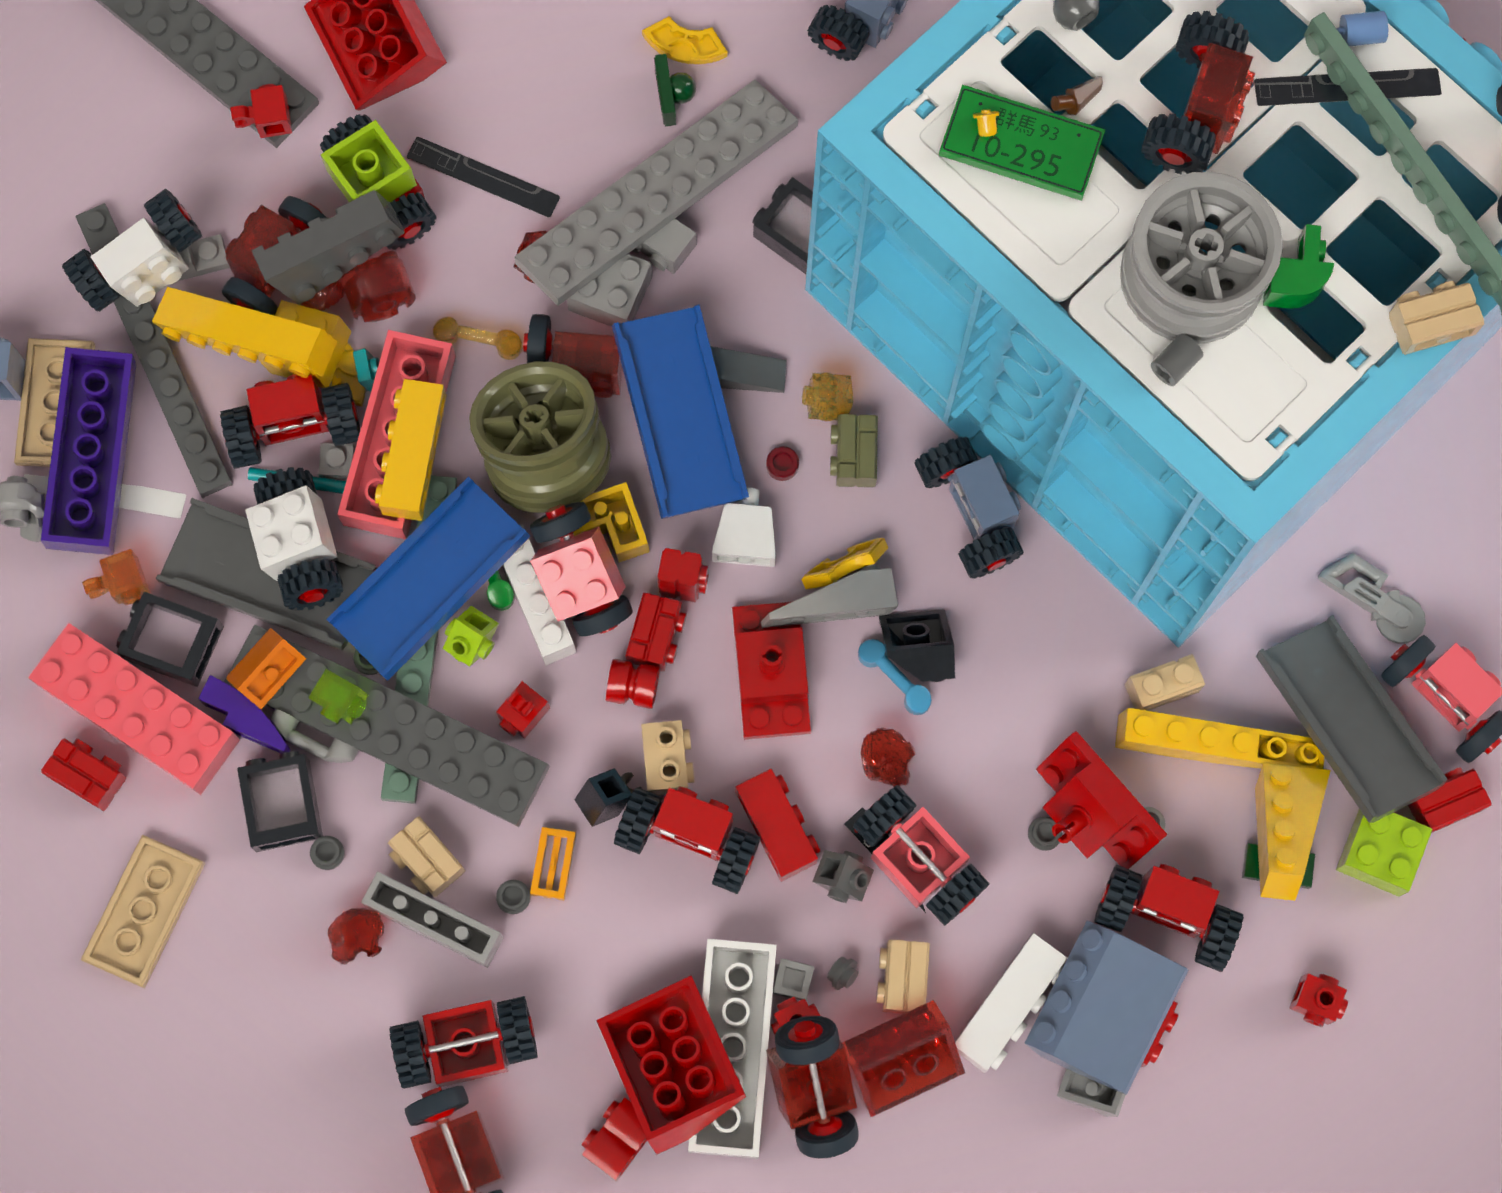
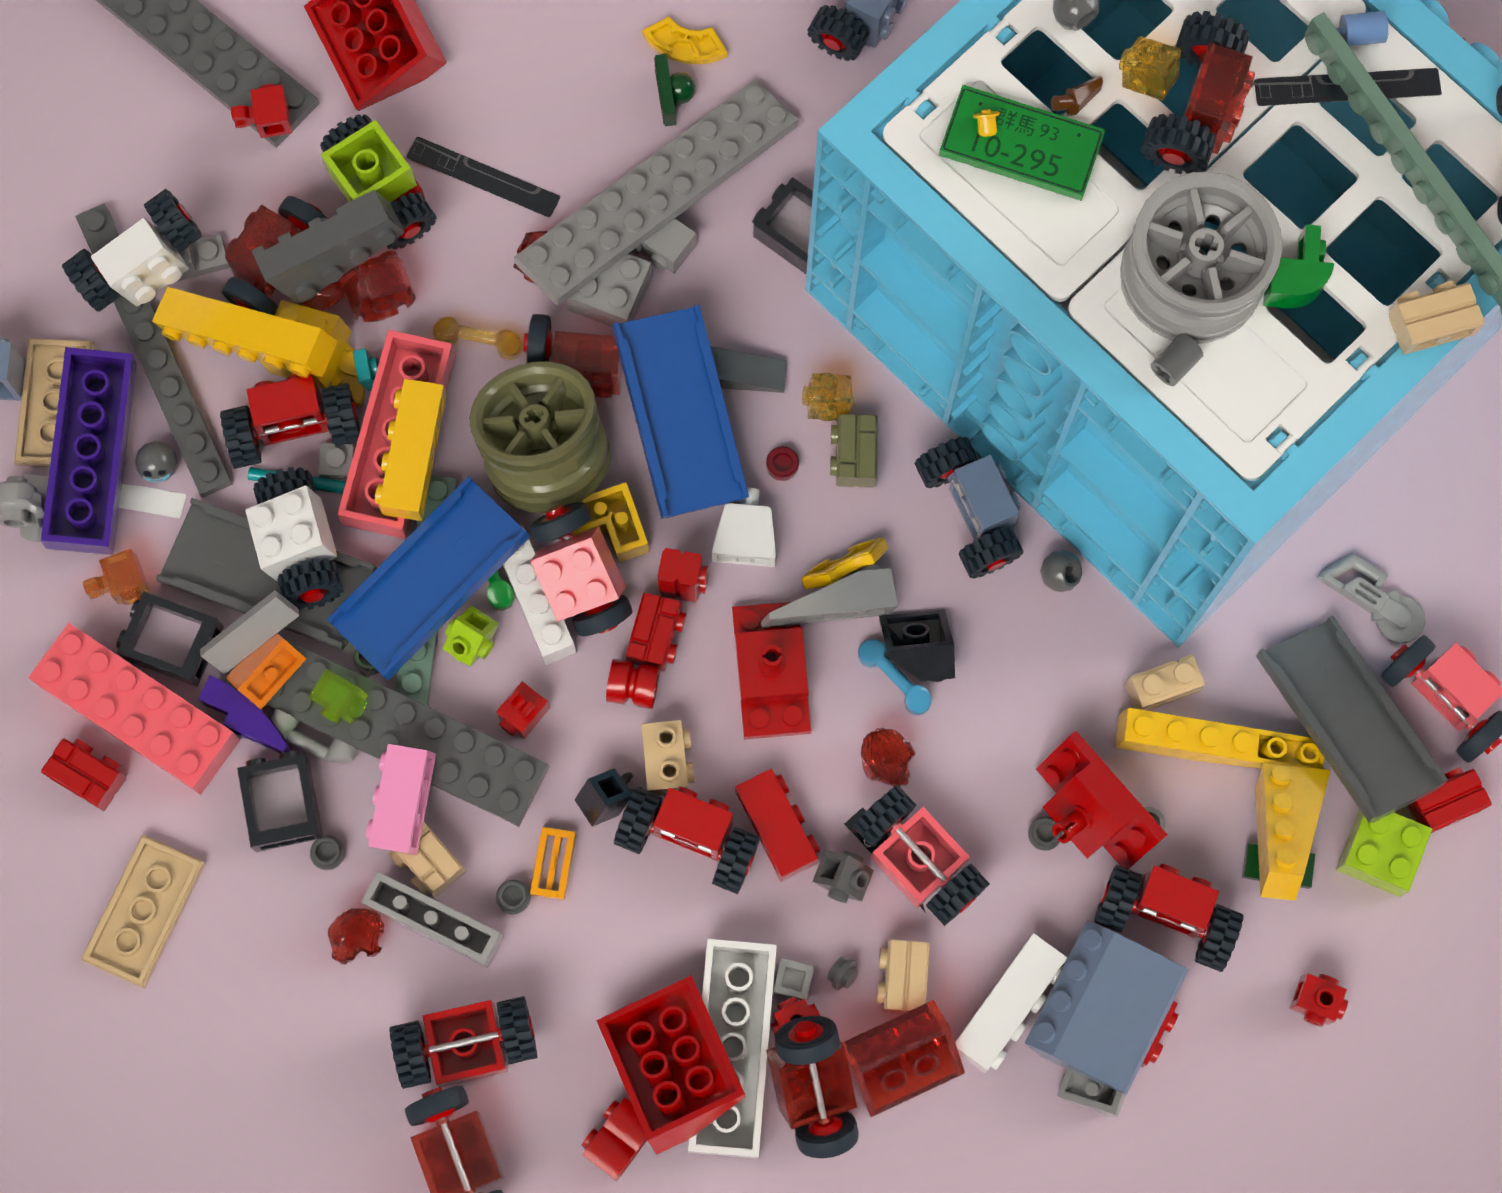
(156, 462): none -> dark grey piece
(249, 632): none -> light grey tile
(401, 799): none -> bright pink brick
(1061, 571): none -> dark grey piece
(1150, 67): none -> clear yellow brick

